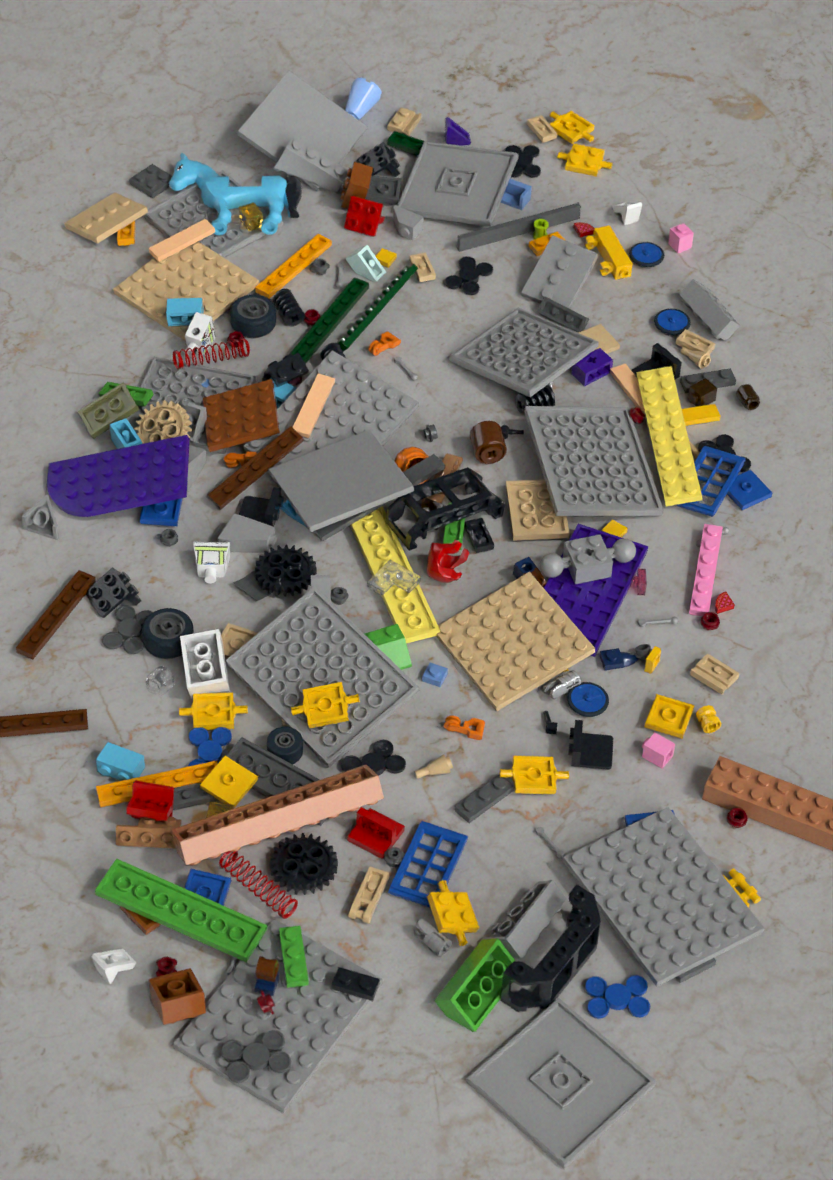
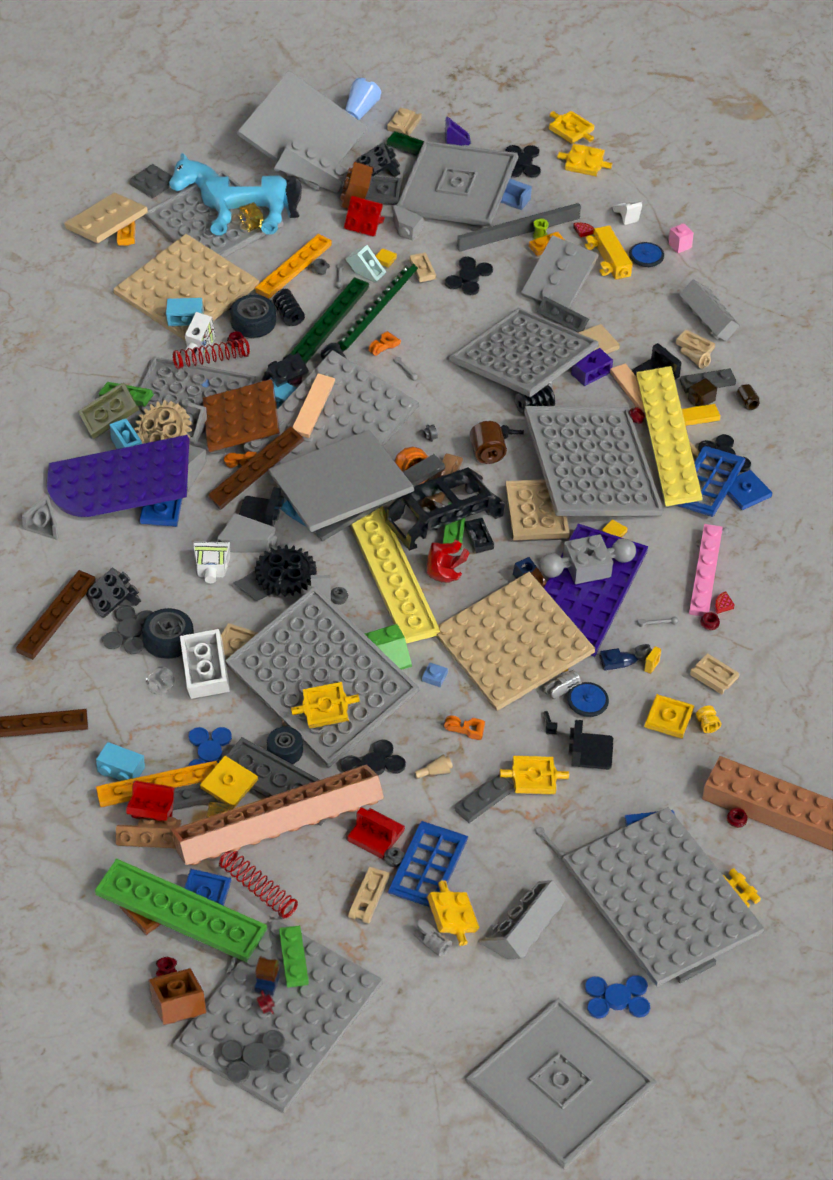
(112, 962): white slope -> none
(169, 537): dark grey plate -> none
(181, 240): light nougat tile -> none
(213, 710): yellow plate -> none
(303, 863): black gear -> none
(311, 316): dark red plate -> none
(355, 984): black plate -> none
(393, 574): clear plate -> none
(476, 985): bright green slope -> none
(542, 128): tan plate -> none
(560, 962): black windscreen -> none
(640, 582): clear pink plate -> none
(658, 750): bright pink brick -> none
(672, 321): blue wheel -> none

